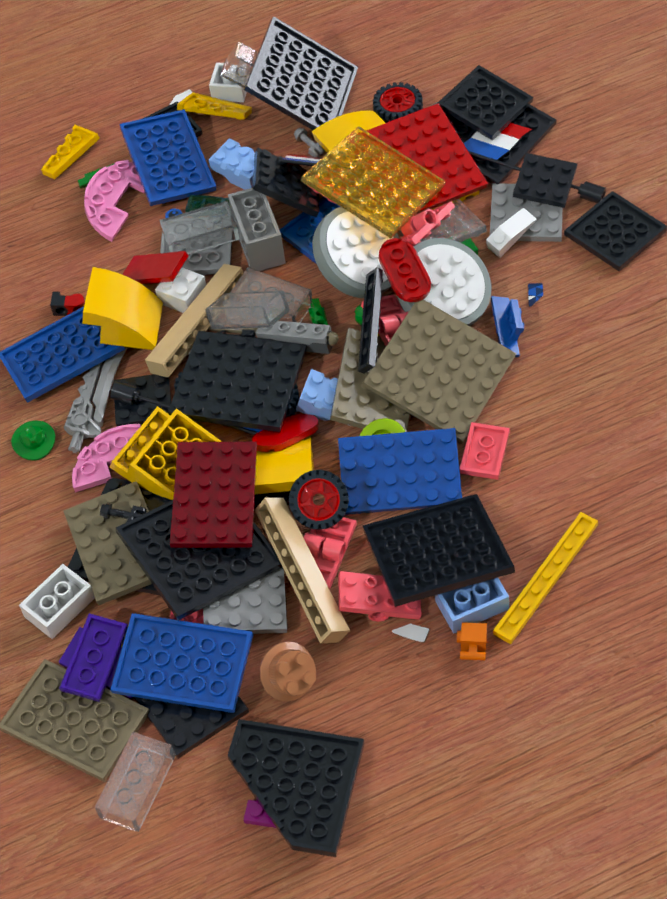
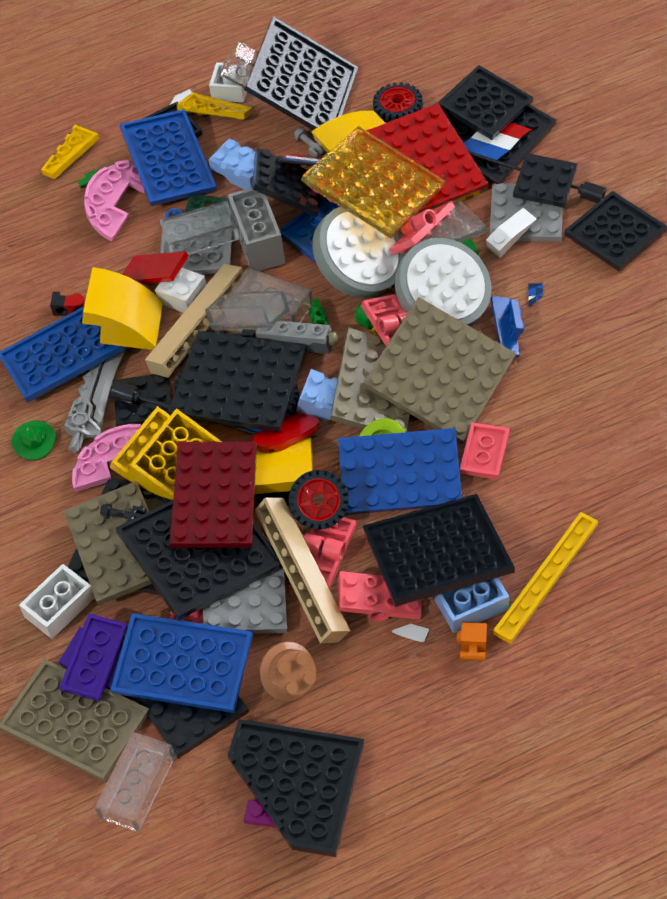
(370, 320): black plate -> none
(404, 270): red tile -> none

